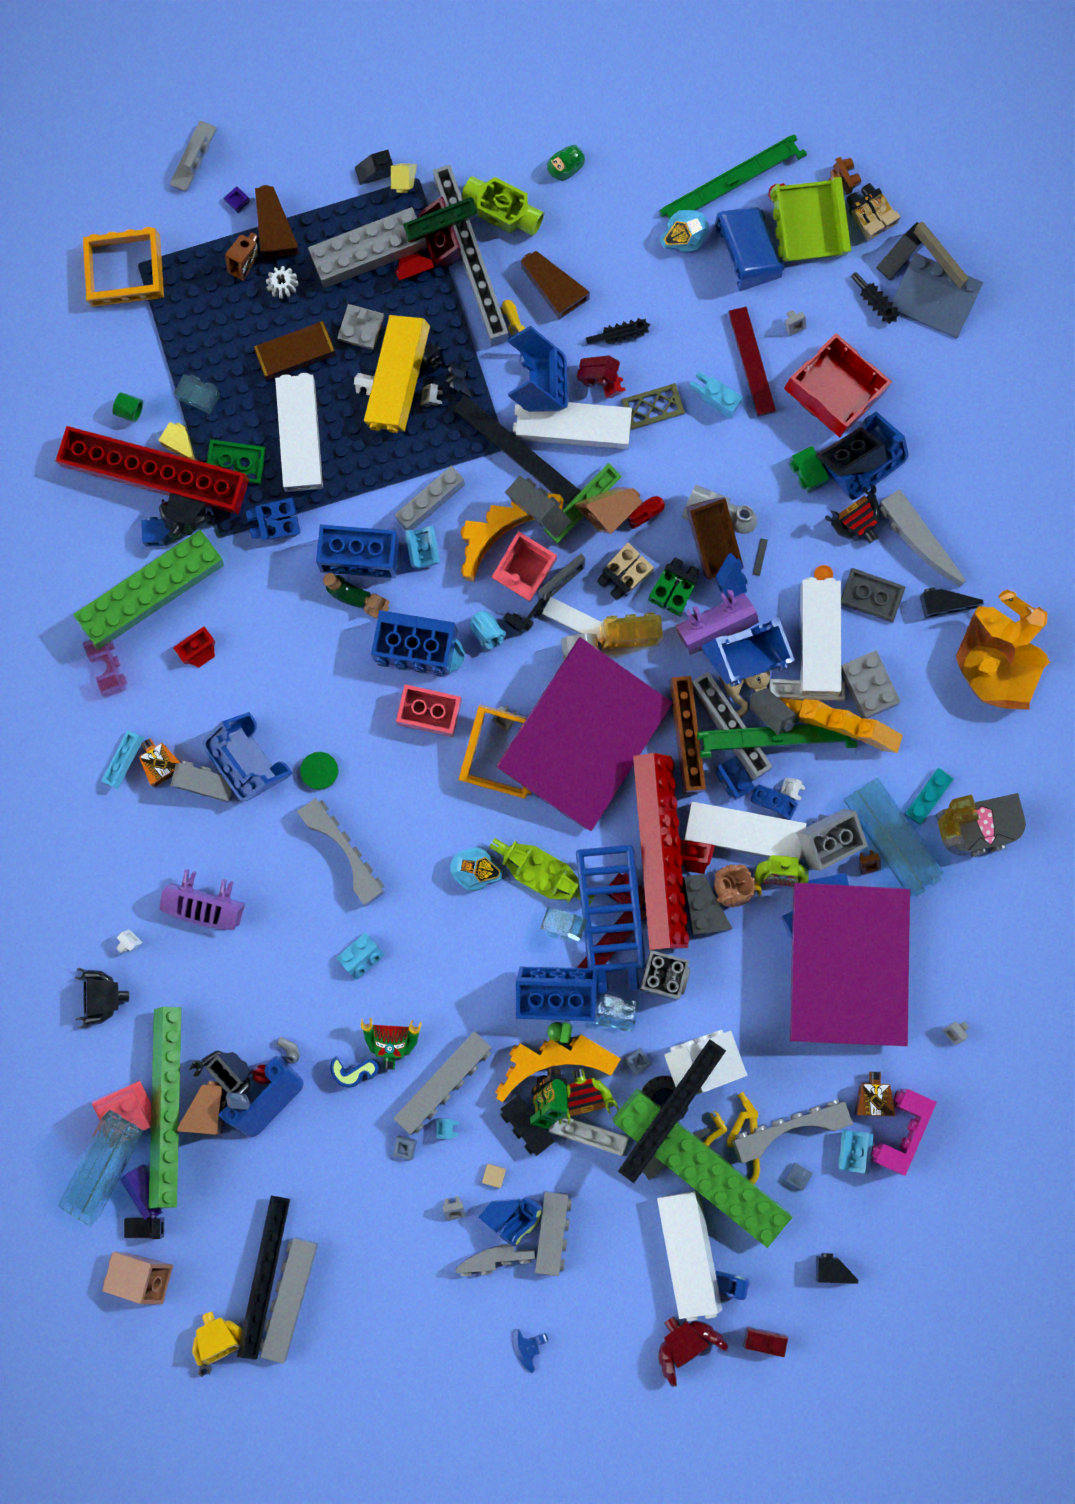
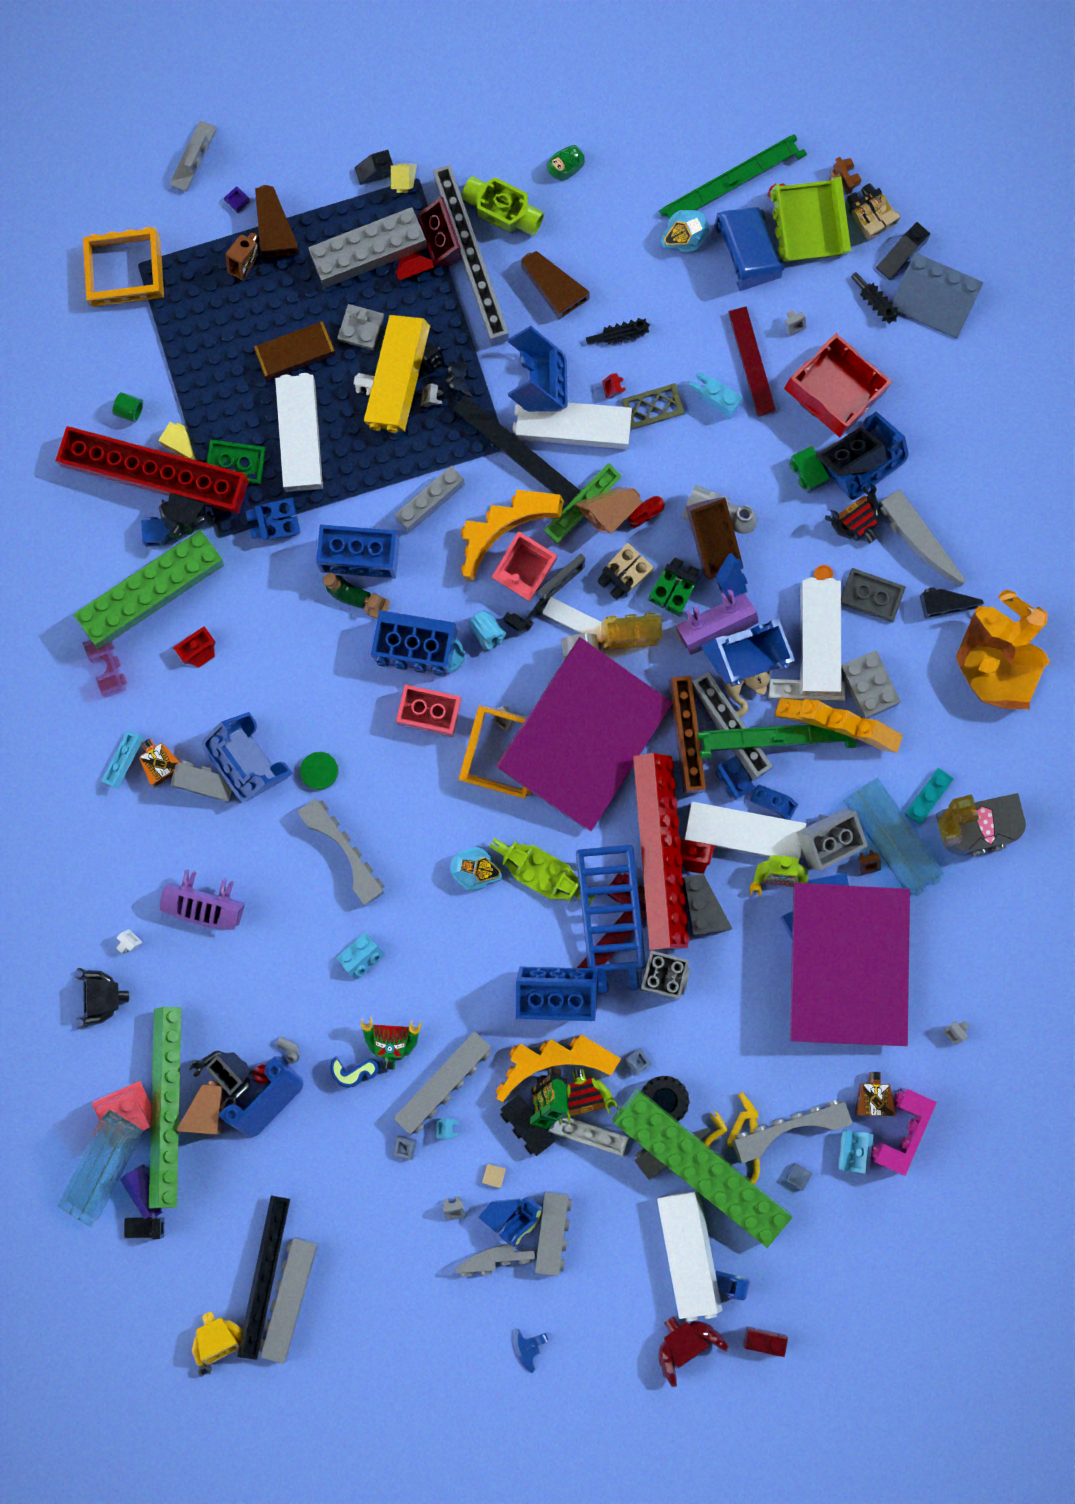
(137, 1278): nougat slope -> none
(196, 393): clear light blue brick -> none
(237, 1101): sand blue tile -> none
(282, 289): white gear -> none
(422, 547): medium azure bracket -> none
(440, 219): dark green tile -> none
(509, 309): yellow piece -> none
(538, 505): dark grey wedge -> none
(560, 1032): bright green tile -> none
(563, 924): clear light blue brick -> none
(598, 370): dark red brick -> none
(616, 1012): clear light blue bracket -> none
(672, 1111): black tile -> none
(727, 1070): white container -> none
(734, 885): nougat hair -> none
(760, 556): dark grey piece -> none
(772, 711): dark grey brick -> none
(791, 788): white tile -> none
(832, 1270): black slope -> none
(941, 255): dark tan tile -> none

